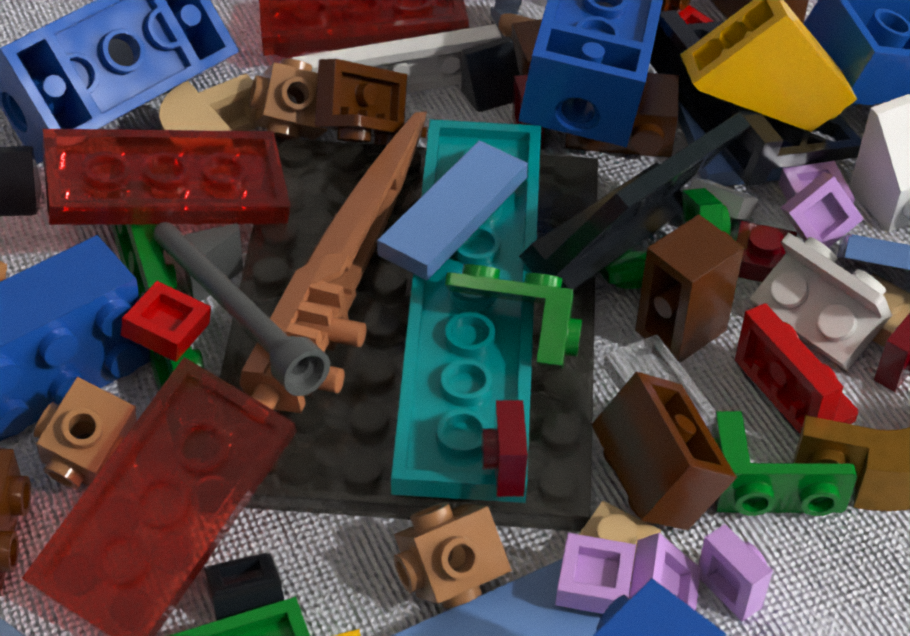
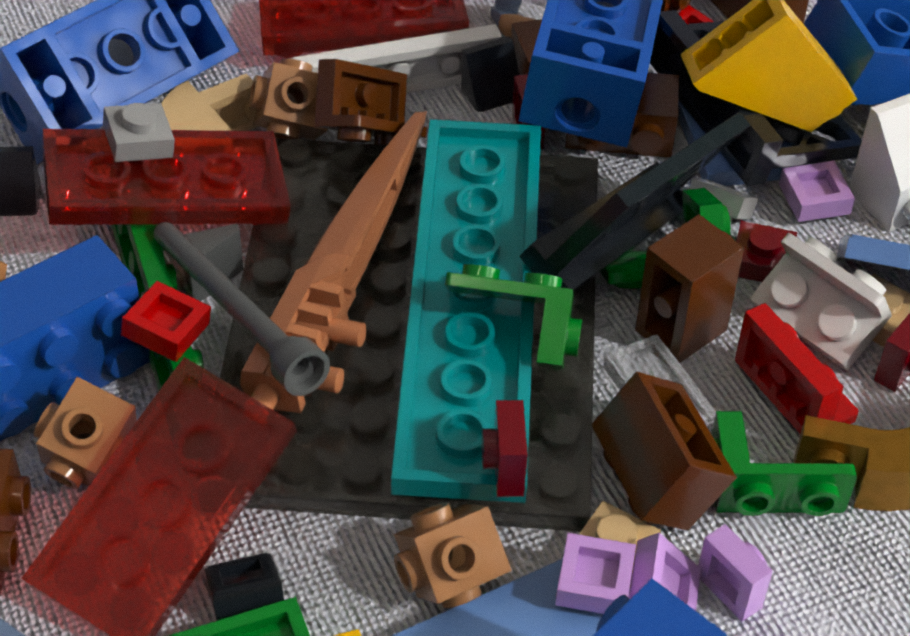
(138, 132): none -> light grey plate
(452, 210): medium blue tile -> none
(822, 211): lavender plate -> none

